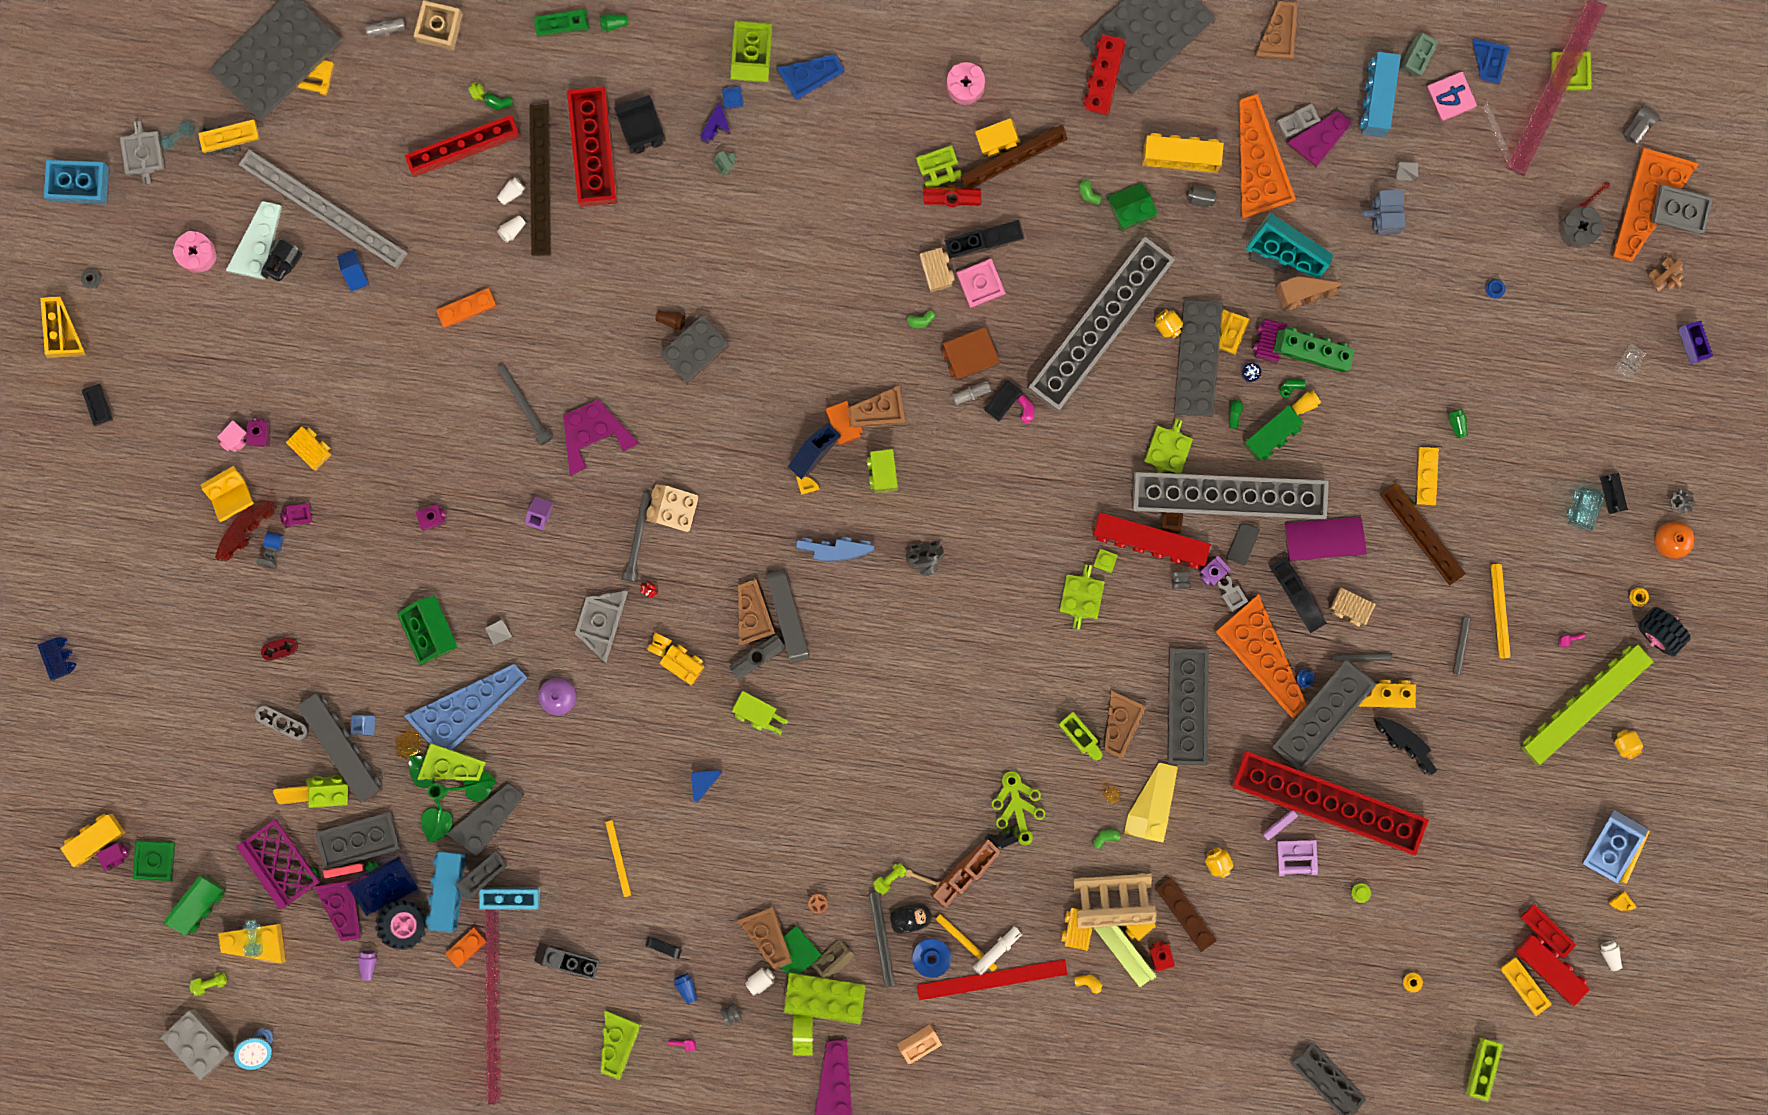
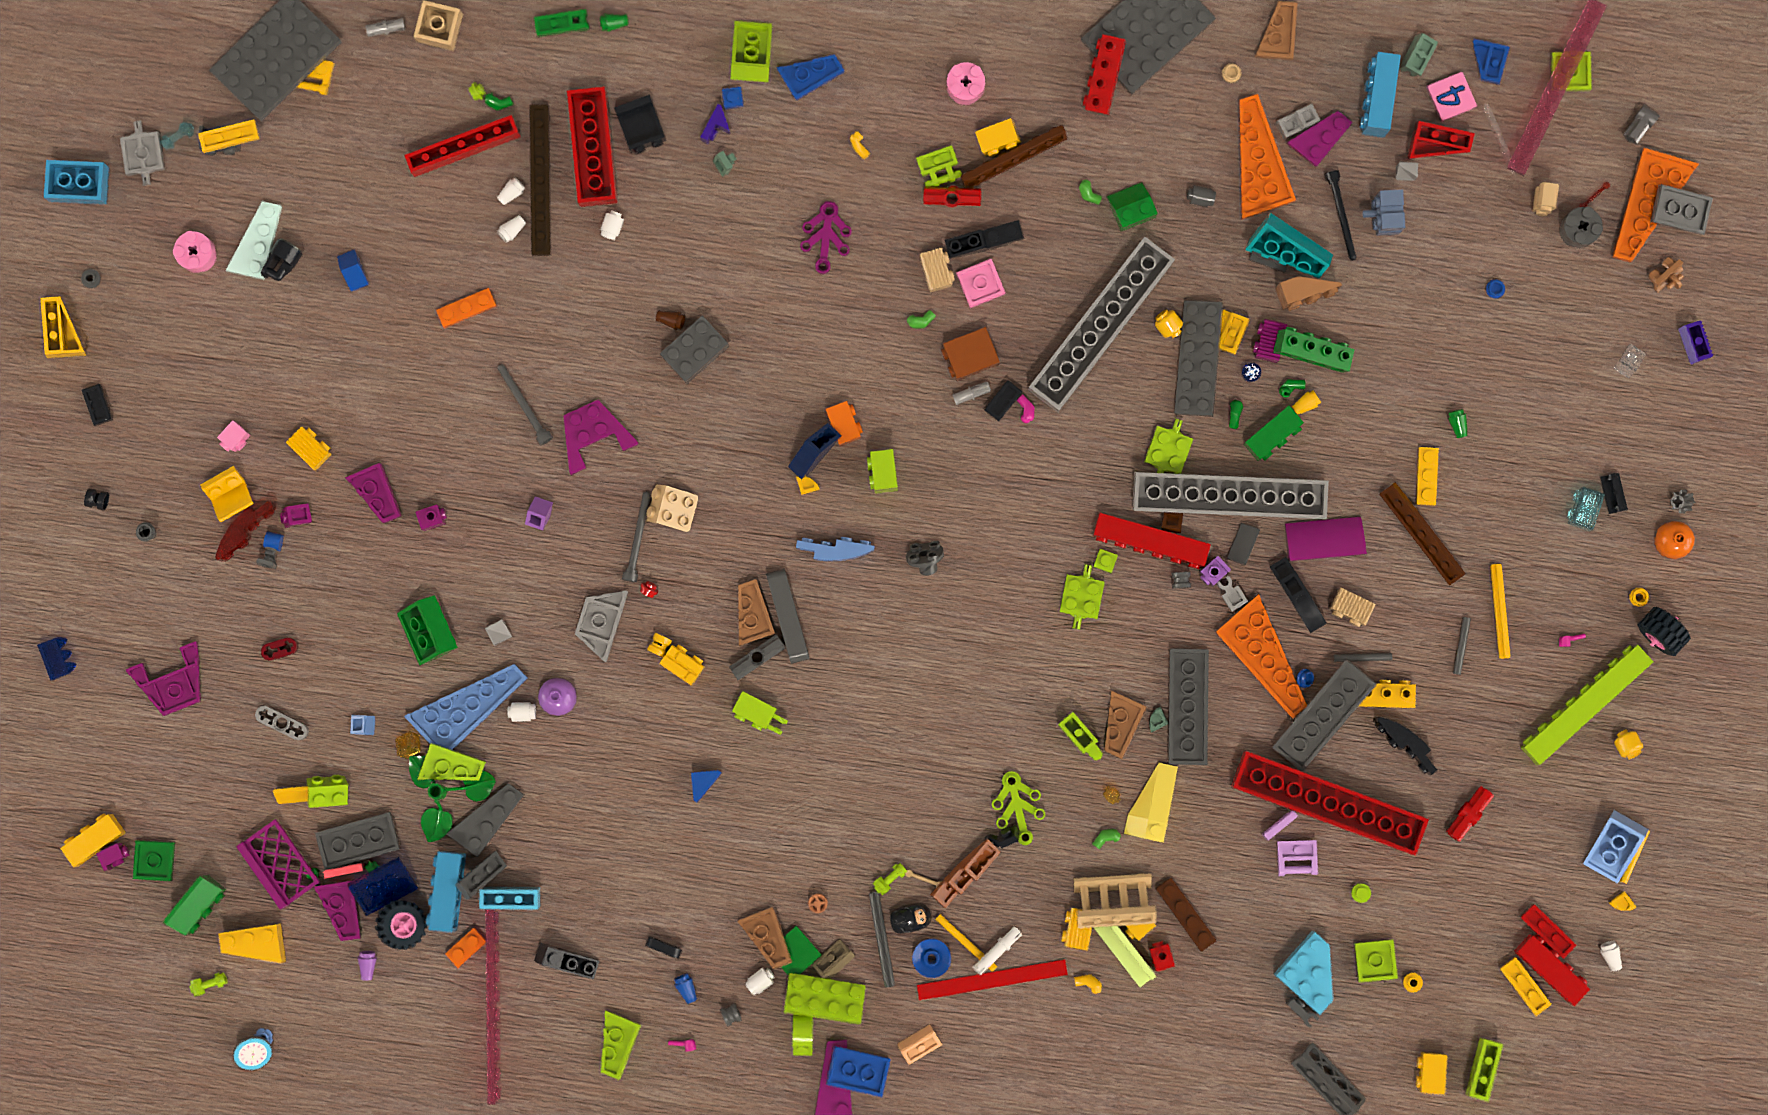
(96, 499): none -> black wheel
(142, 529): none -> dark grey cone
(174, 689): none -> magenta wing
(197, 1044): light grey brick -> none
(252, 949): clear light blue bar -> none
(258, 433): magenta brick -> none
(322, 209): light grey plate -> none
(339, 747): dark grey brick -> none
(376, 491): none -> magenta wing
(522, 711): none -> white brick
(611, 225): none -> white brick
(618, 858): yellow bar -> none
(826, 234): none -> magenta plant
(857, 146): none -> yellow arm
(858, 1071): none -> blue tile
(878, 410): medium nougat wing -> none
(1157, 720): none -> sand green tile
(1182, 153): yellow brick -> none
(1219, 862): yellow head -> none
(1231, 73): none -> tan plate
(1298, 1007): none -> dark grey plate
(1309, 972): none -> medium azure brick
(1333, 180): none -> black piece
(1375, 960): none -> lime plate
(1431, 1073): none -> yellow brick
(1438, 140): none -> red wedge
(1469, 814): none -> red piece
(1545, 198): none -> tan brick

